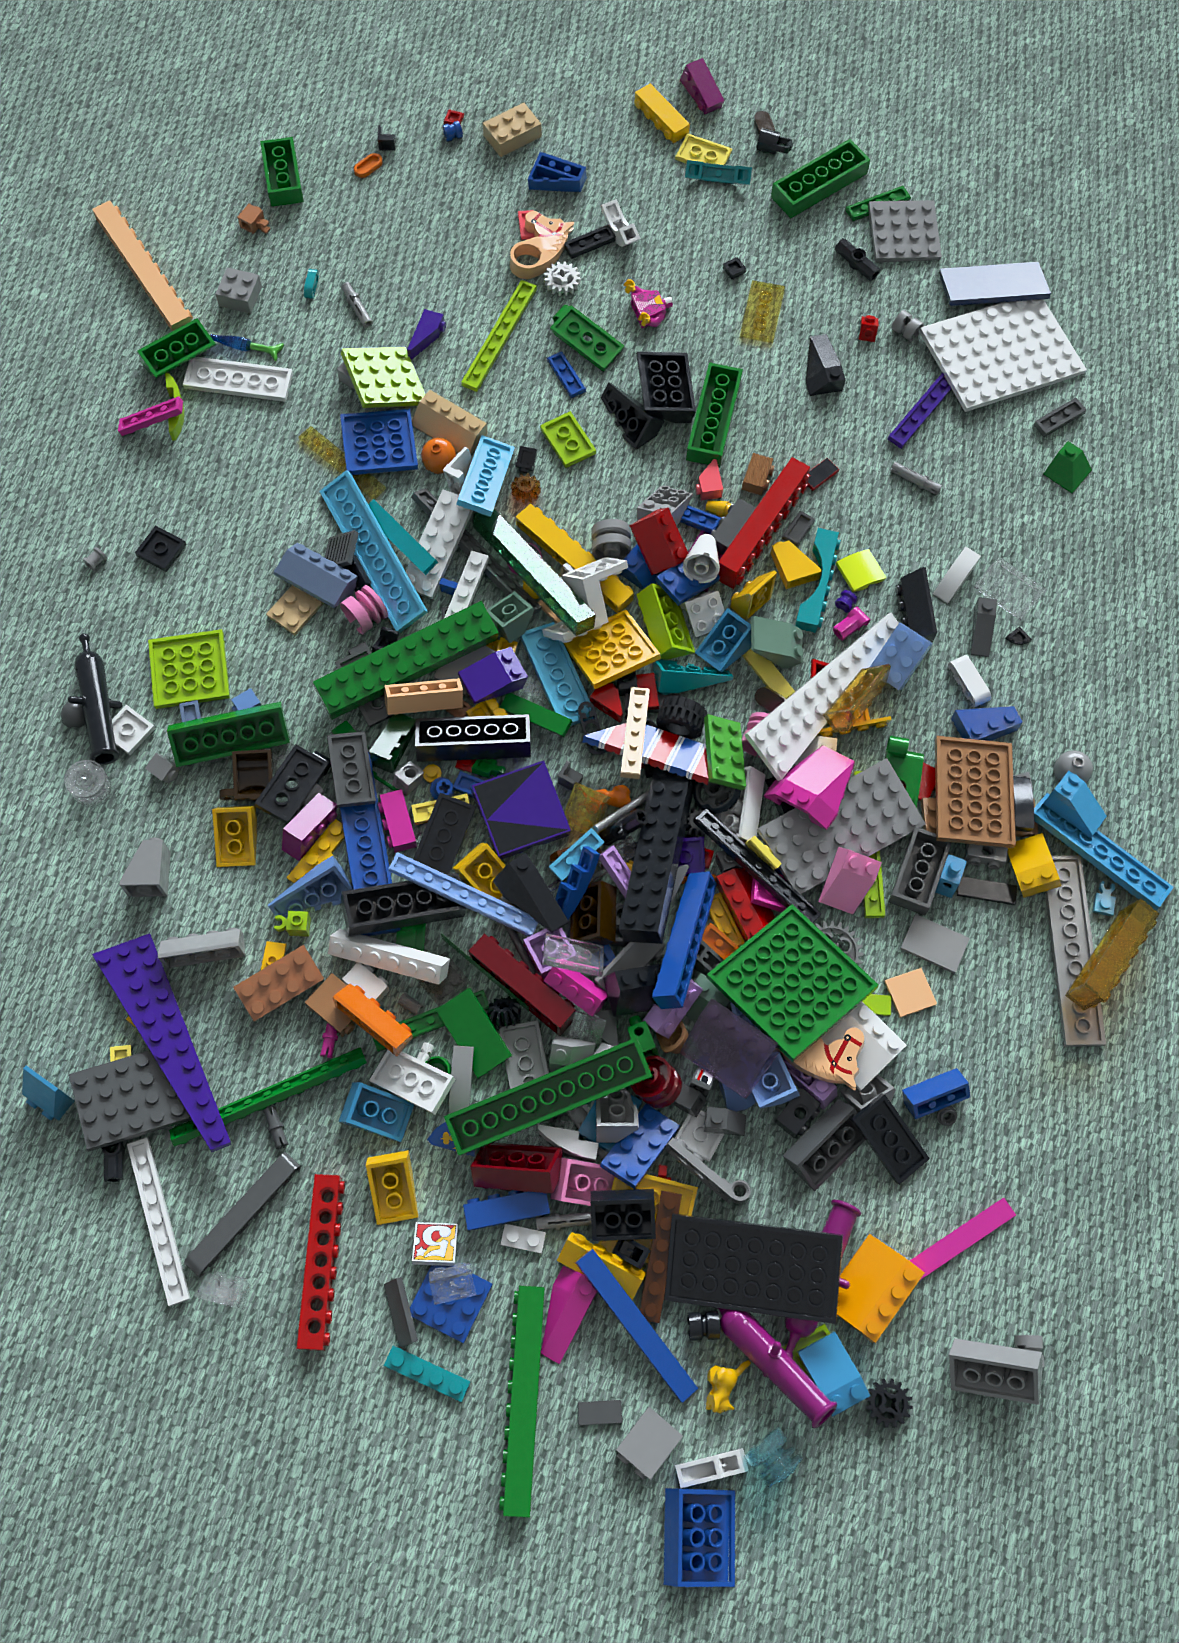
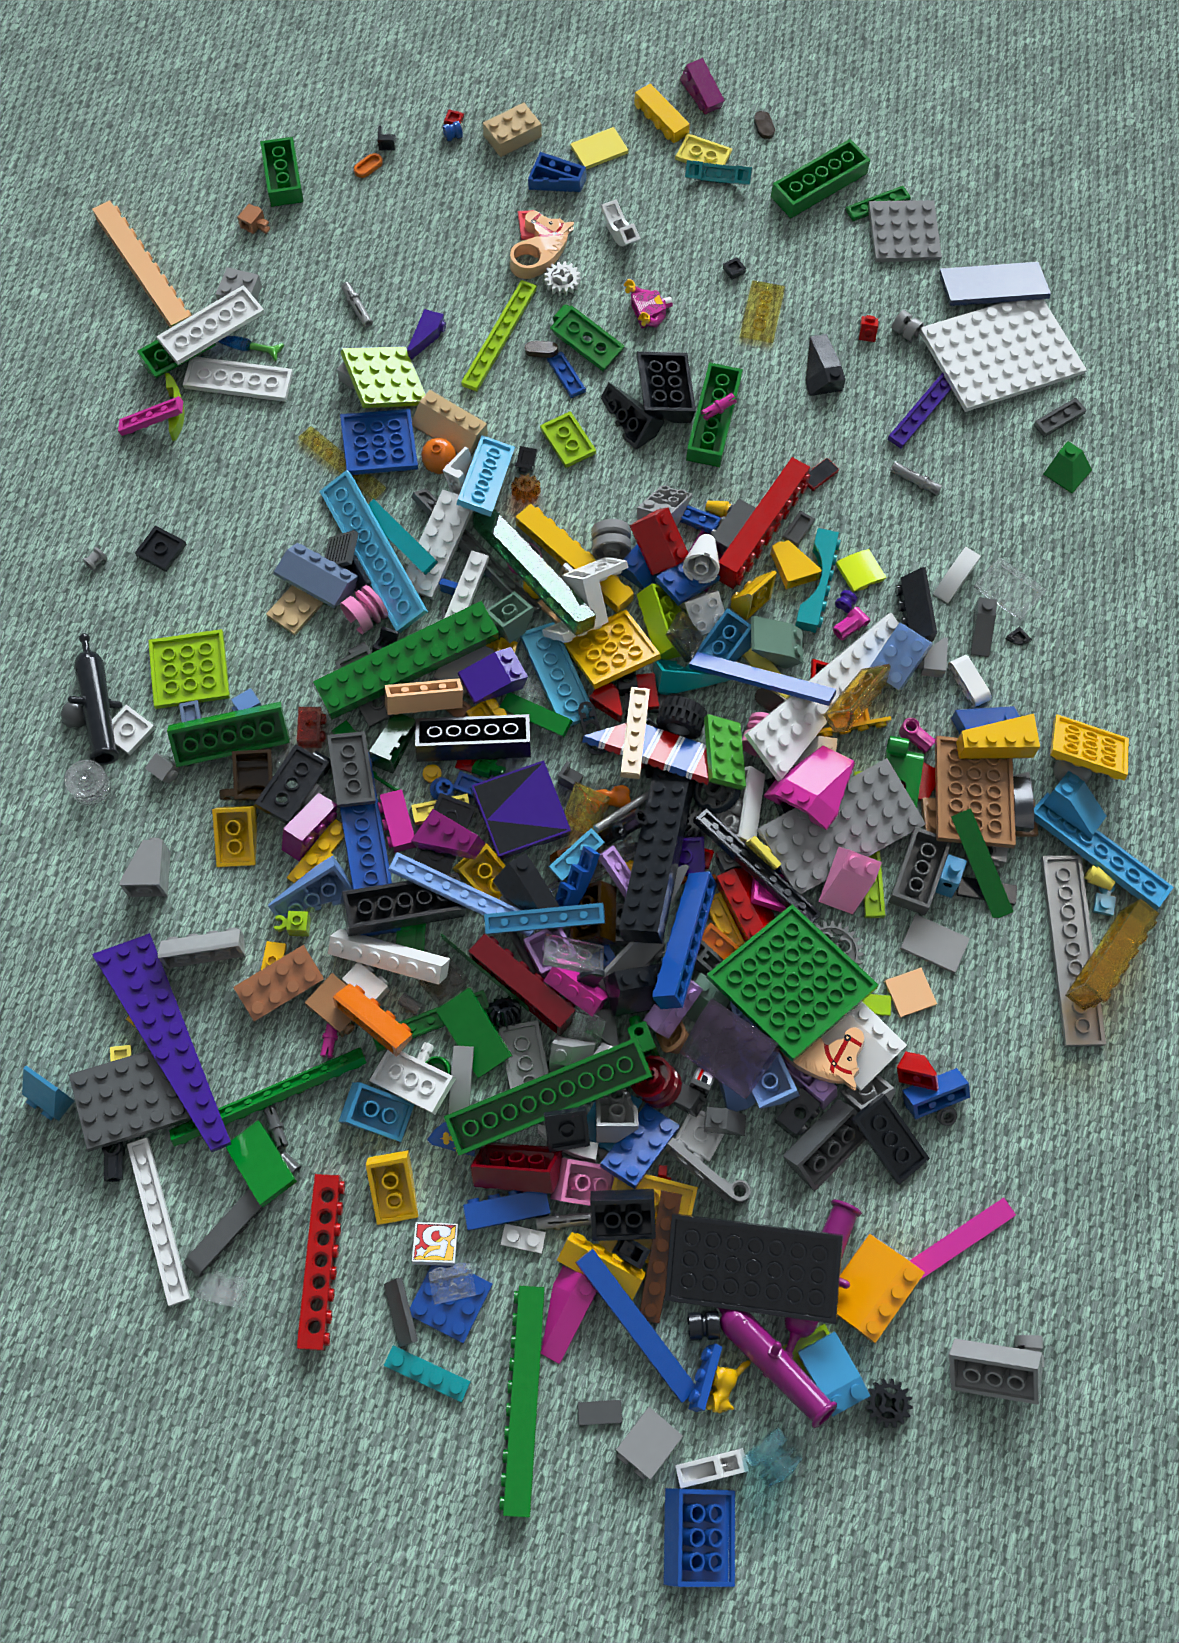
(210, 325): none -> white plate
(260, 1163): none -> green tile
(305, 735): none -> clear red brick
(311, 283): teal beam -> none
(407, 784): light grey brick -> none
(447, 836): none -> magenta wedge
(541, 349): none -> tile
(544, 918): none -> dark azure plate
(567, 1129): none -> black plate
(589, 241): black plate -> none
(591, 978): none -> black tile
(599, 148): none -> light yellow tile
(684, 636): none -> clear smoke plate
(704, 1377): none -> blue plate
(710, 482): coral slope -> none
(718, 406): none -> dark pink pin
(757, 474): medium nougat brick -> none
(763, 678): none -> tile
(769, 142): black piece -> none
(857, 259): black piece -> none
(917, 736): none -> dark pink piece
(917, 1071): none -> red slope
(935, 660): none -> light grey slope
(982, 863): none -> green sticker
(1001, 739): none -> yellow wedge
(1033, 866): yellow slope -> none
(1090, 747): none -> yellow plate
(1098, 877): none -> light yellow cone

